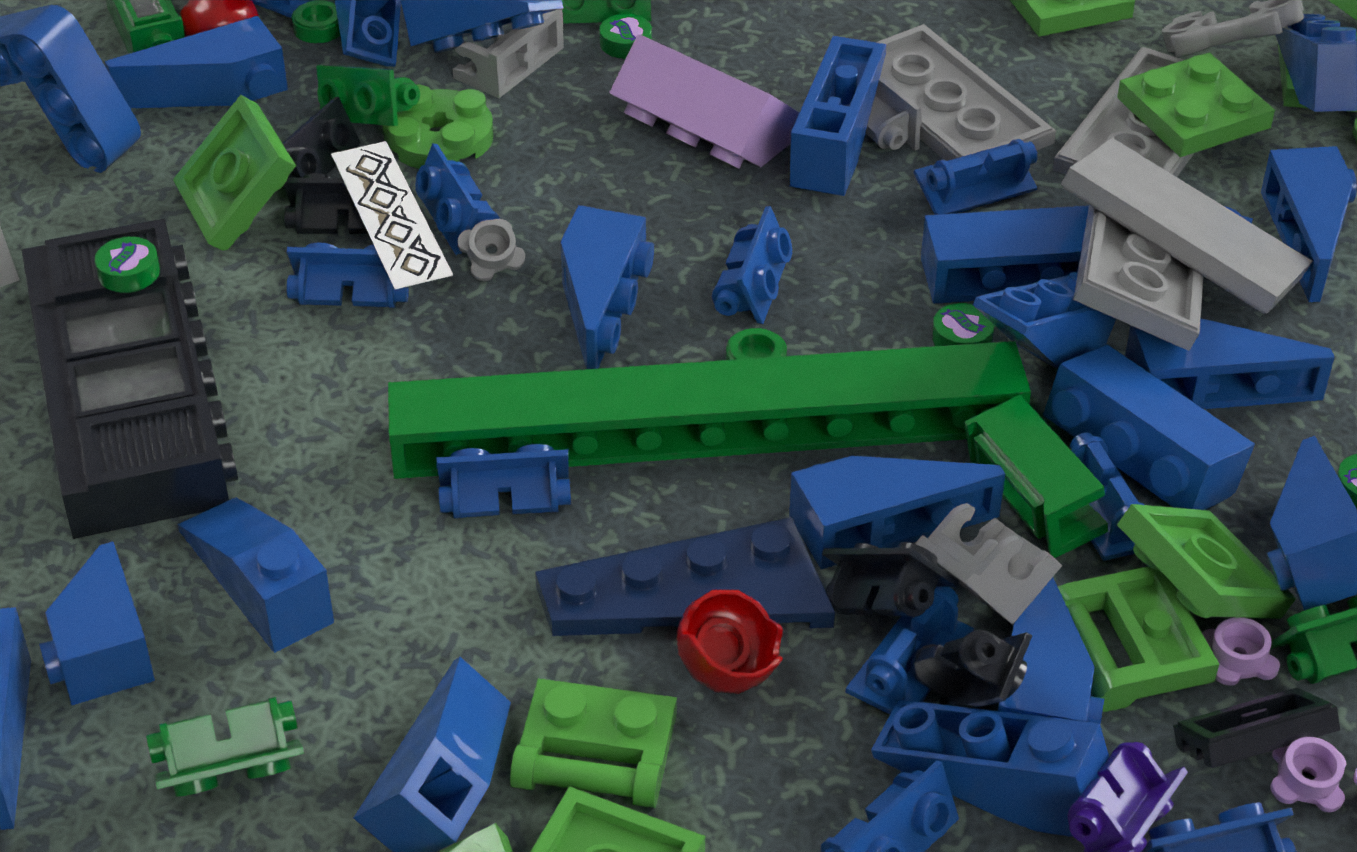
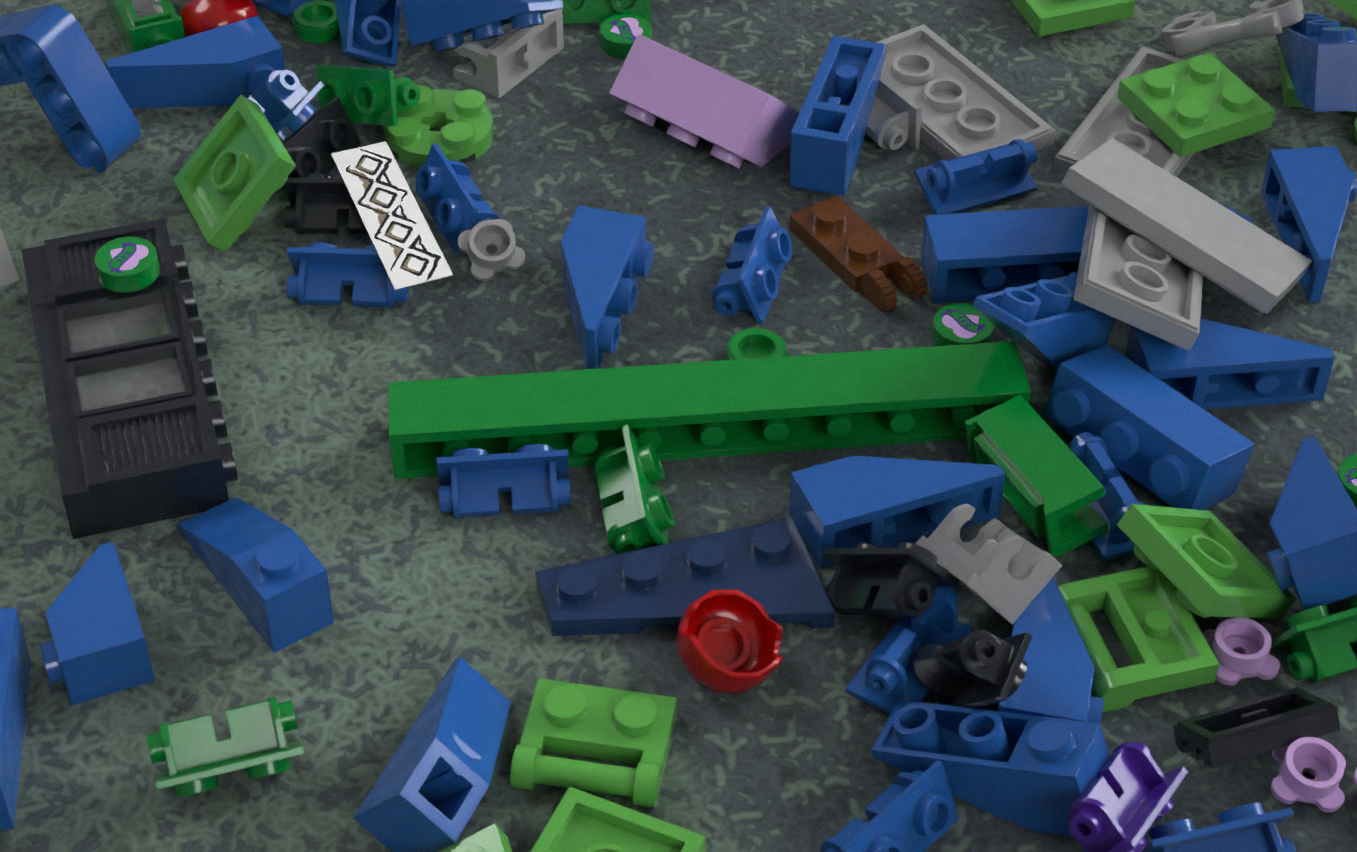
(285, 101): none -> blue hinge
(628, 488): none -> green hinge
(857, 253): none -> reddish brown hinge

